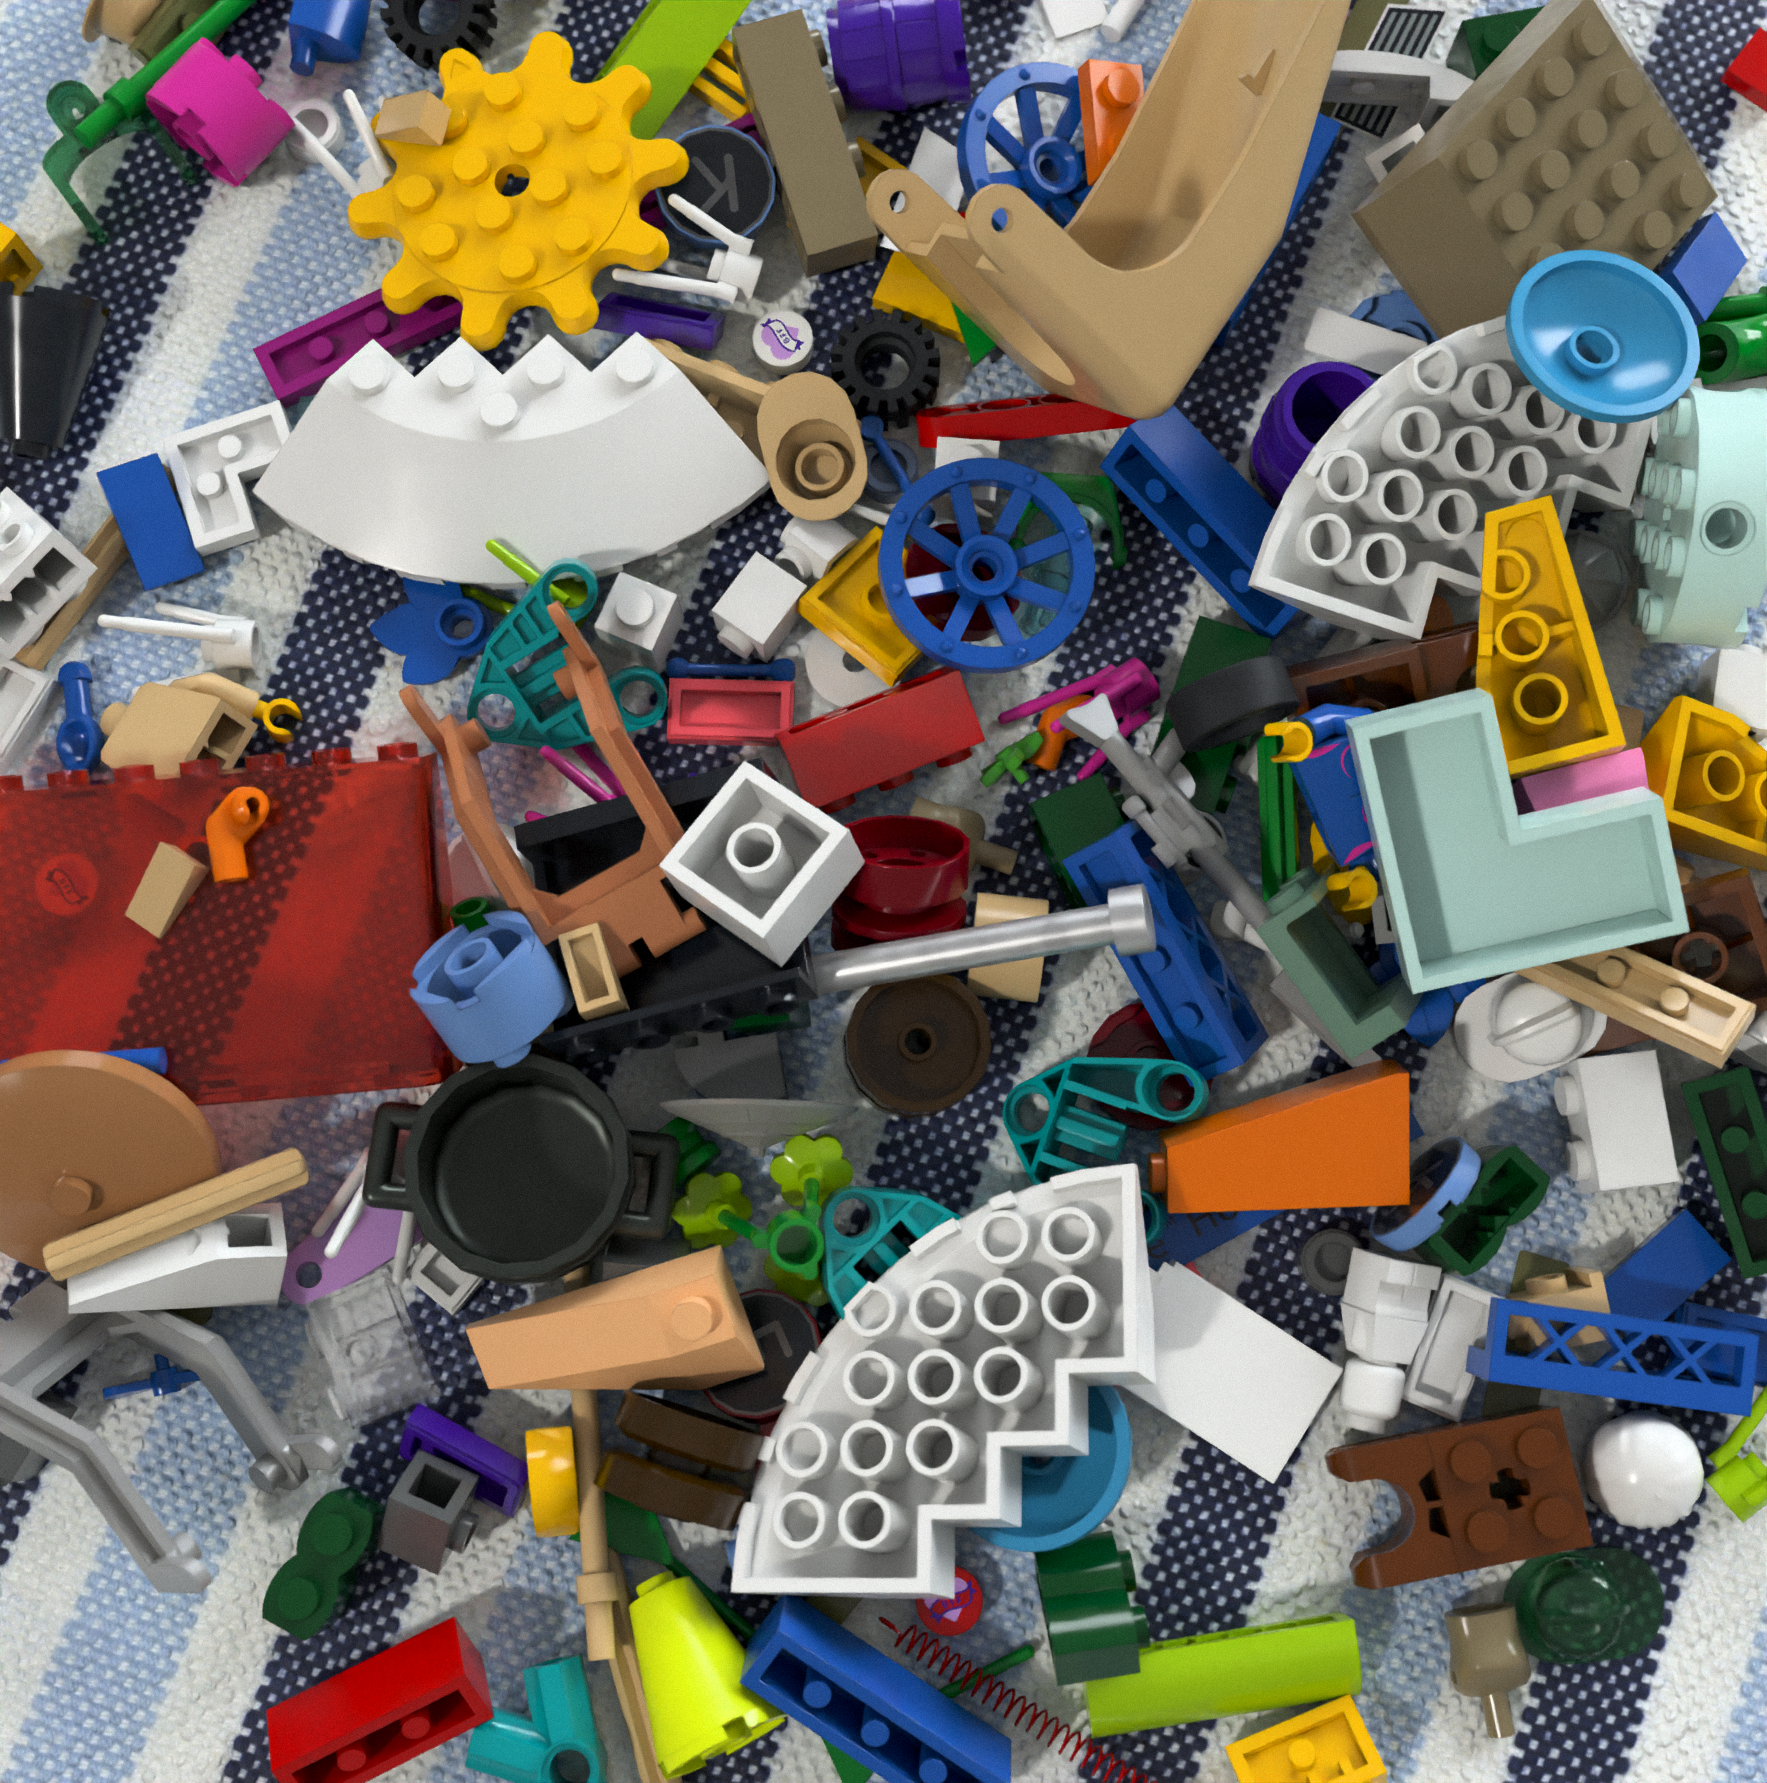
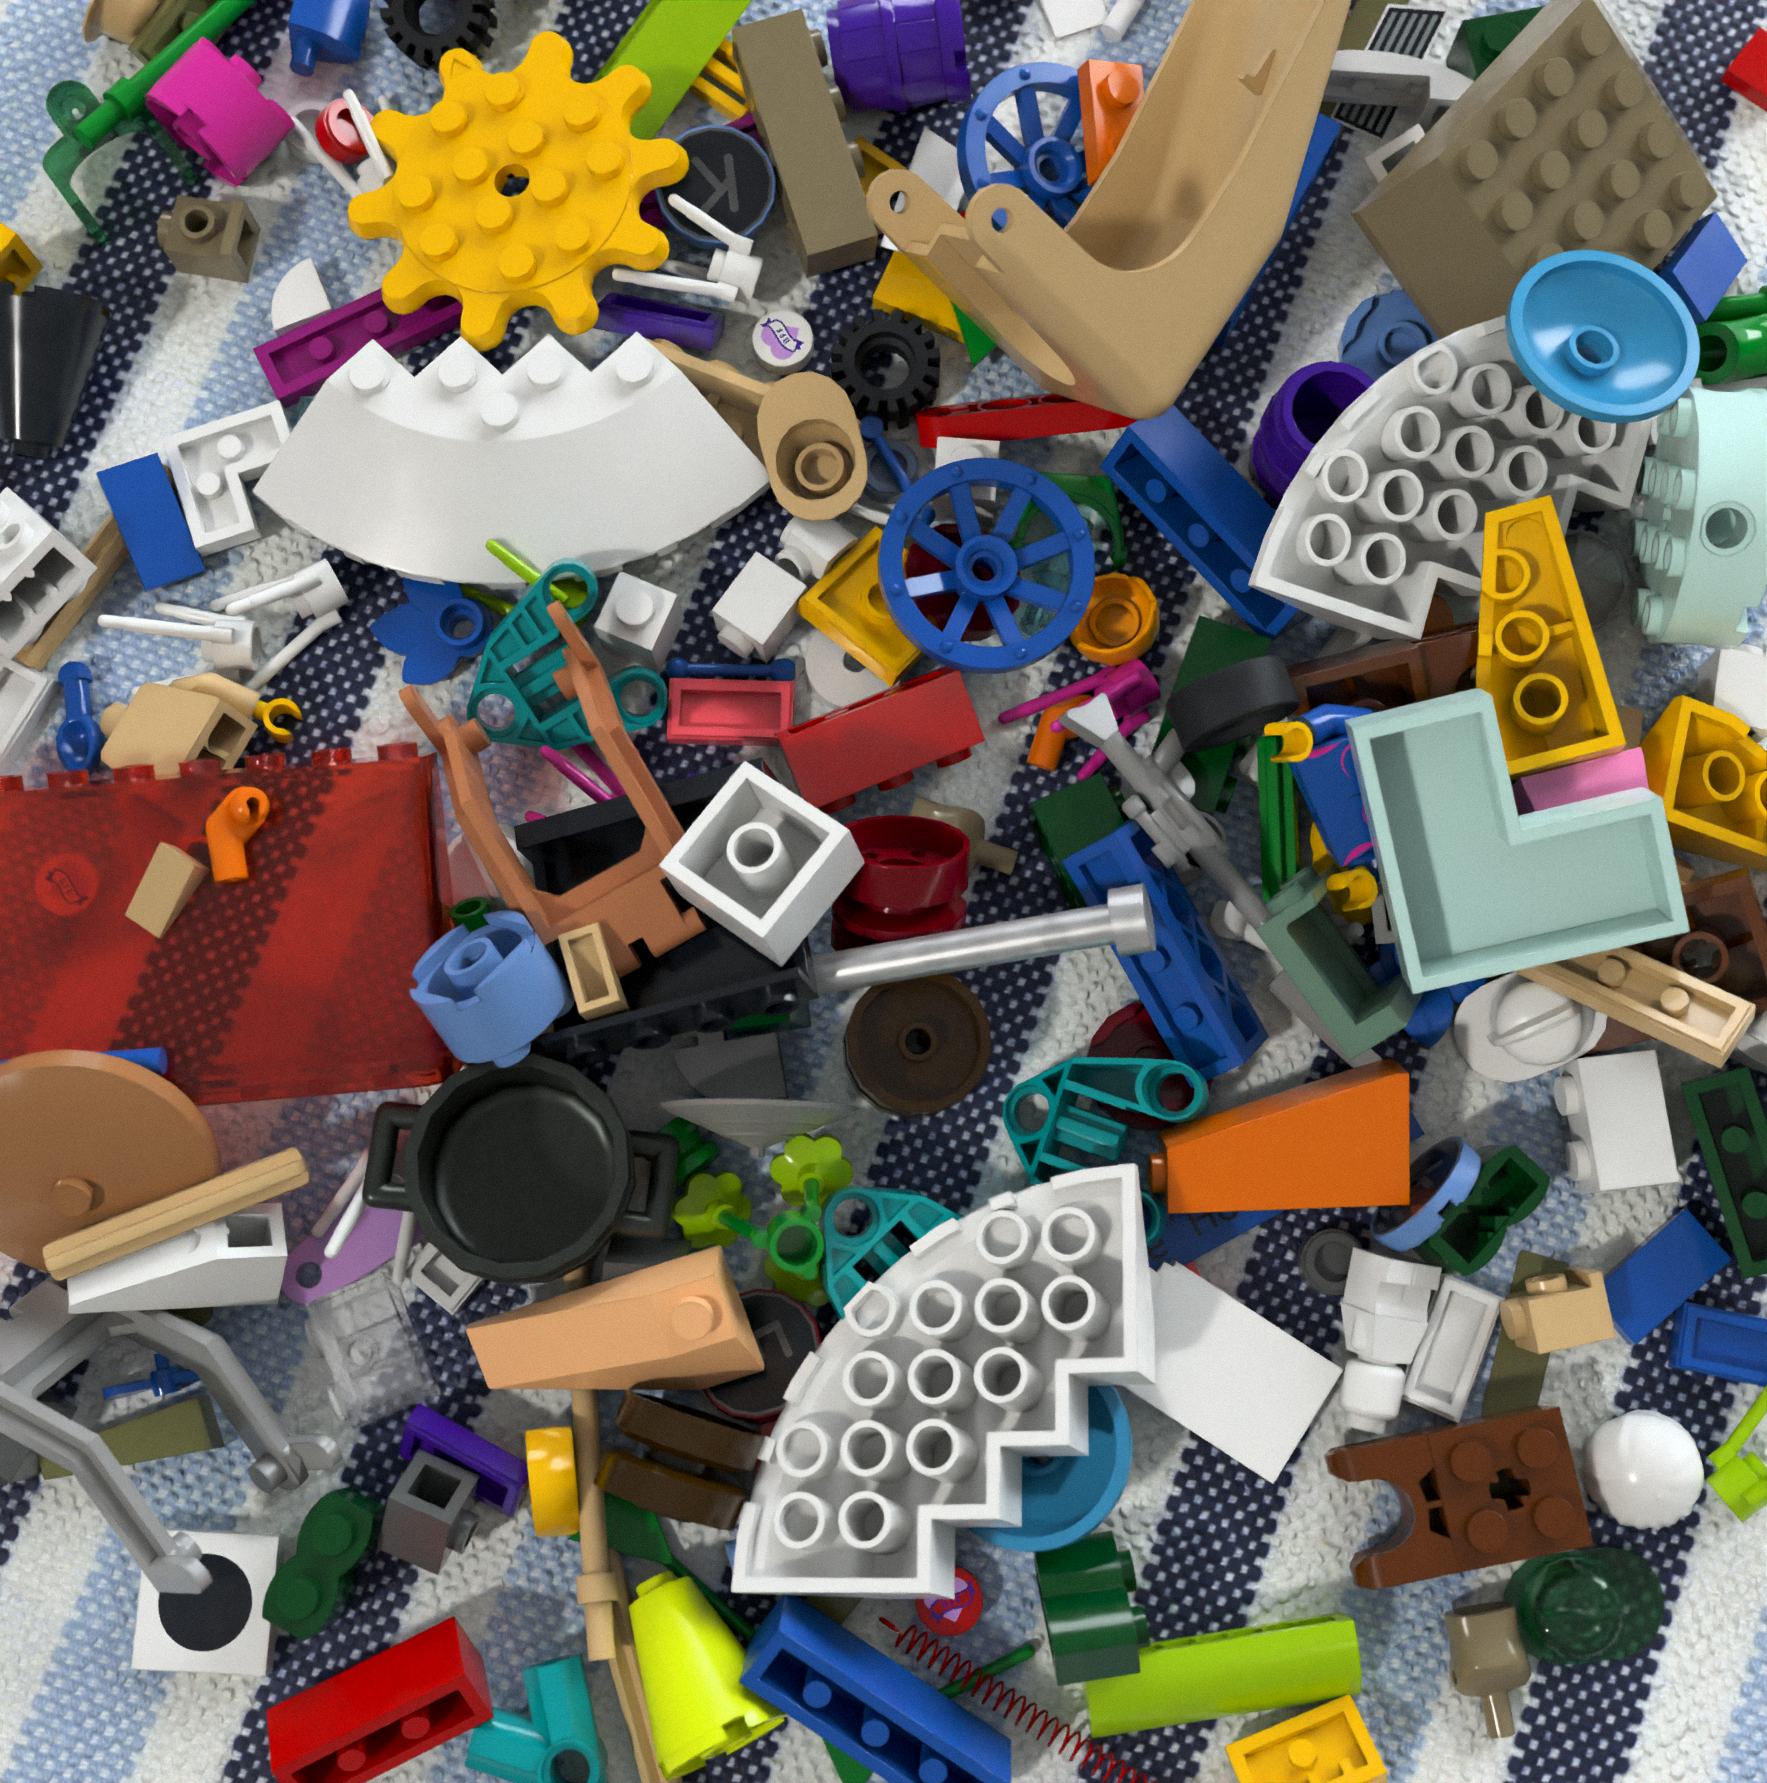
(158, 1435): none -> olive piece
(210, 237): none -> dark tan brick
(221, 1625): none -> white tile
(299, 298): none -> white tile
(312, 592): none -> white plant
(339, 134): none -> red tile
(413, 119): tan piece -> none
(1009, 980): tan piece -> none
(1011, 759): bright green plant -> none
(1118, 620): none -> light orange hair
(1358, 342): white sticker -> none
(1603, 1376): blue fence -> none

